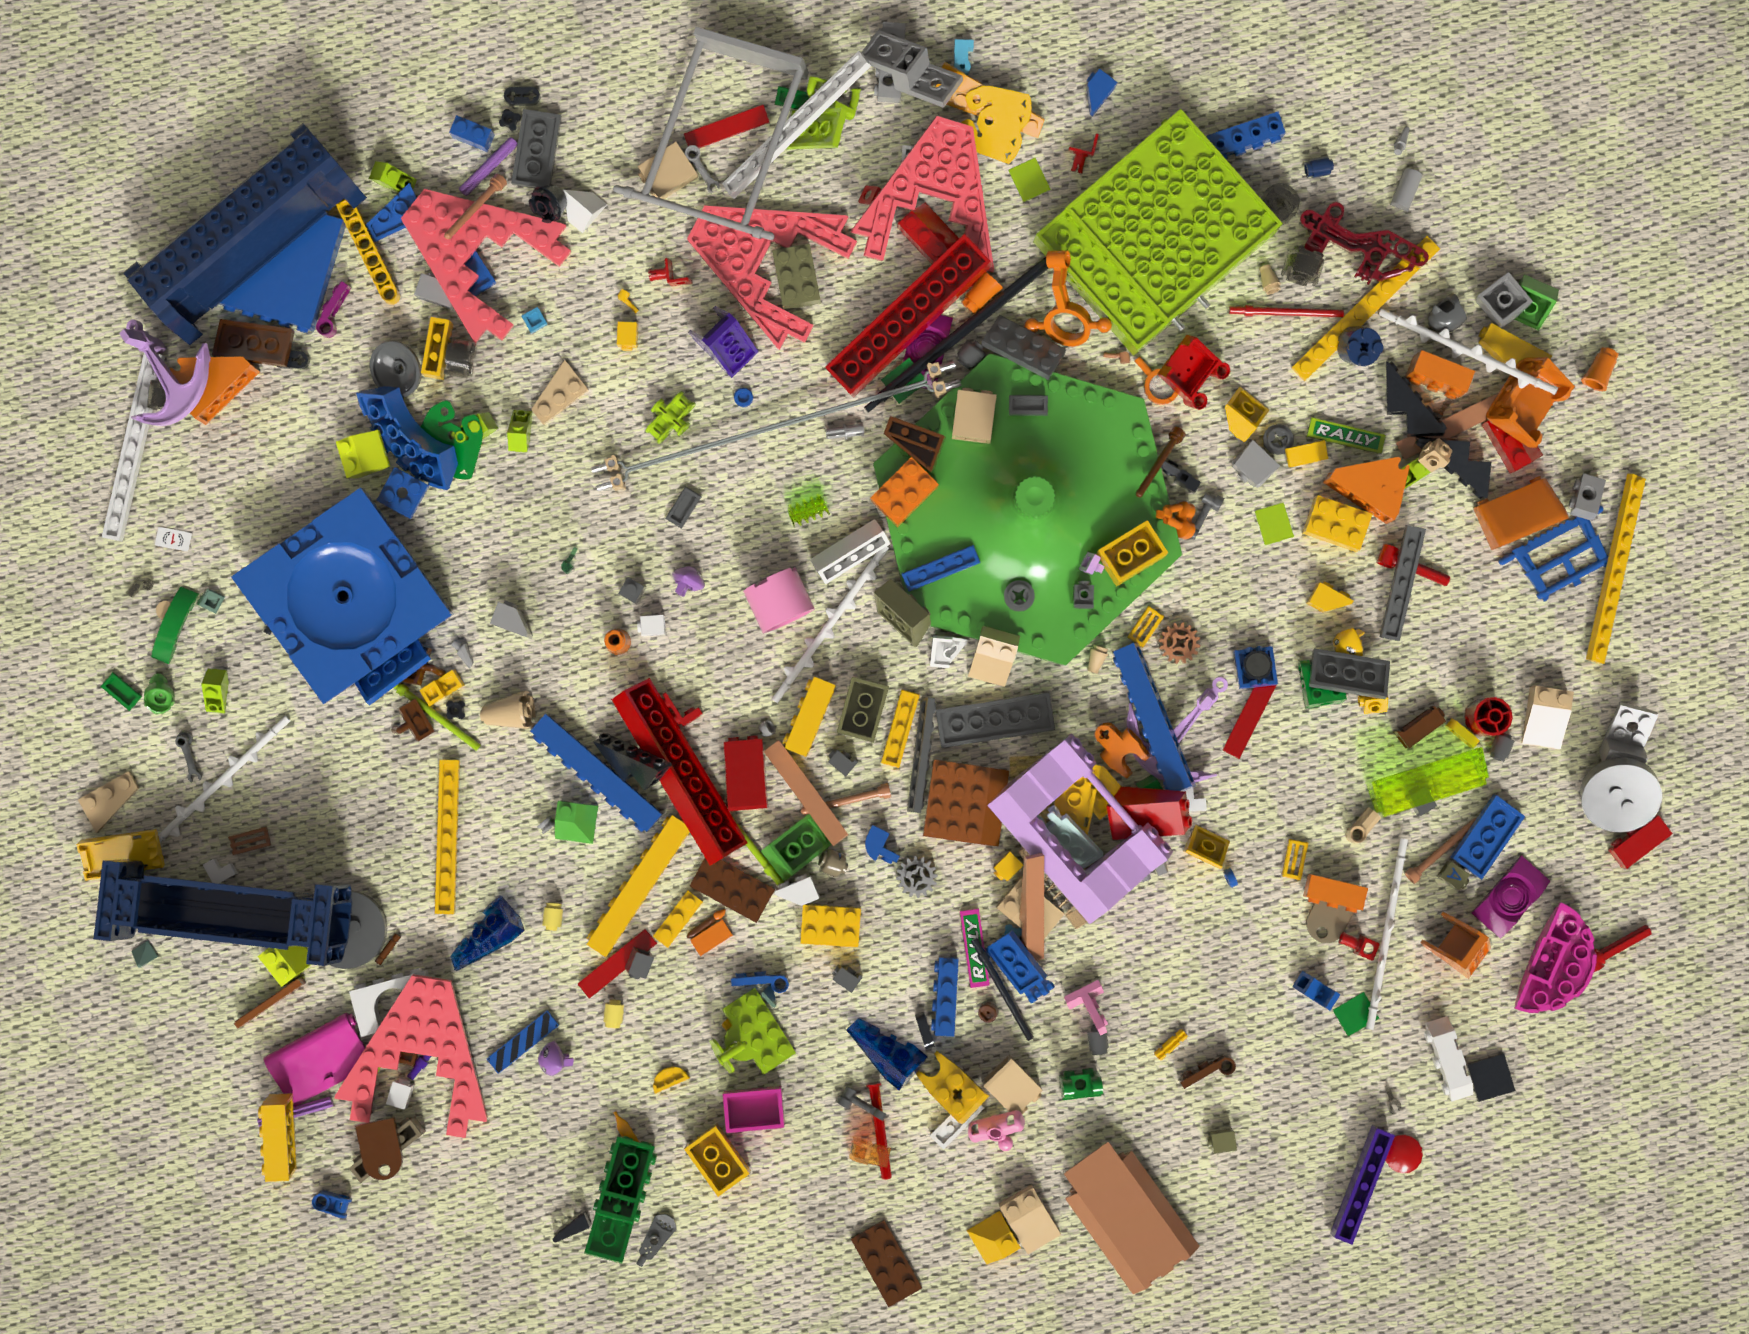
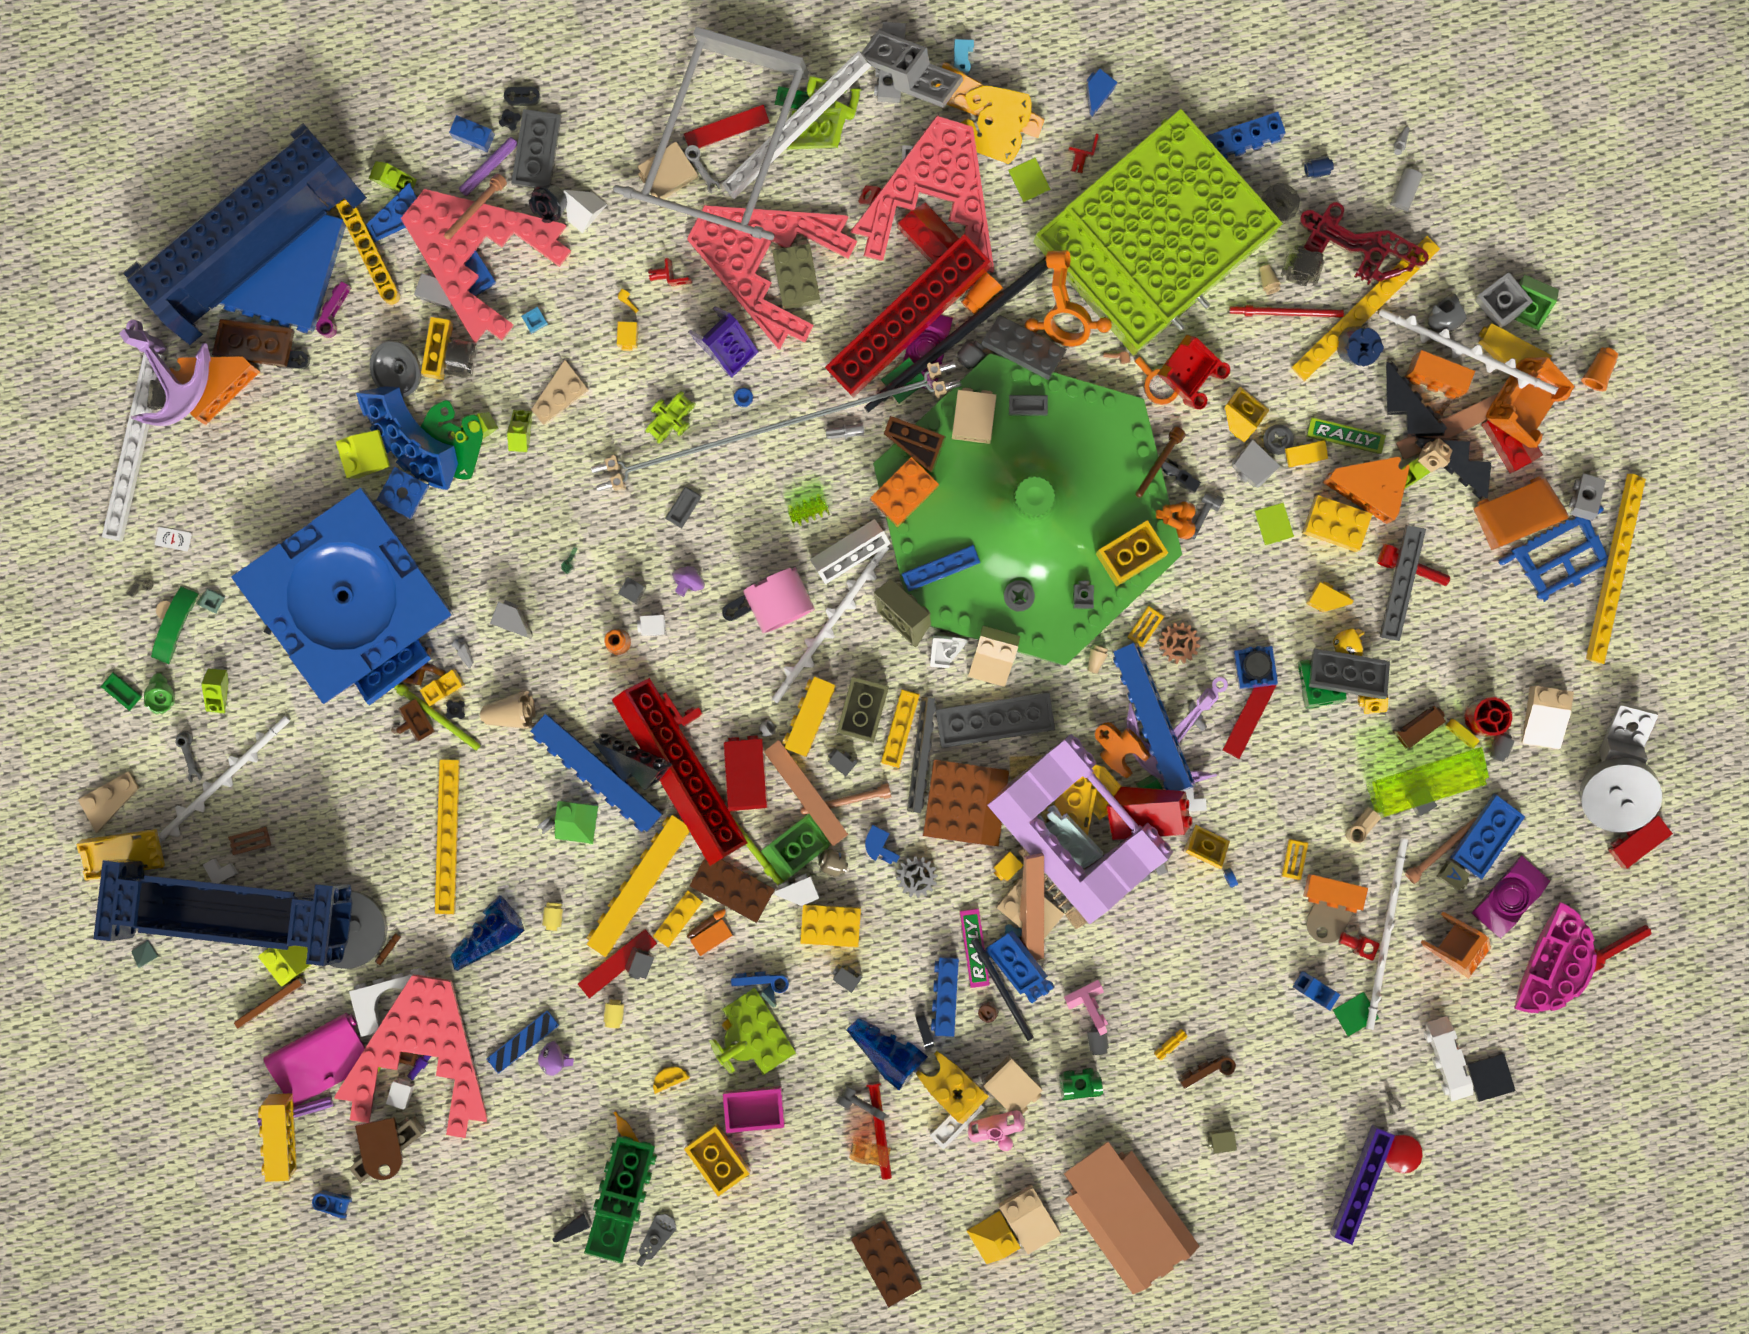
(734, 604): none -> black beam
(1091, 563): lavender tile -> none
(1199, 723): none -> light grey bar

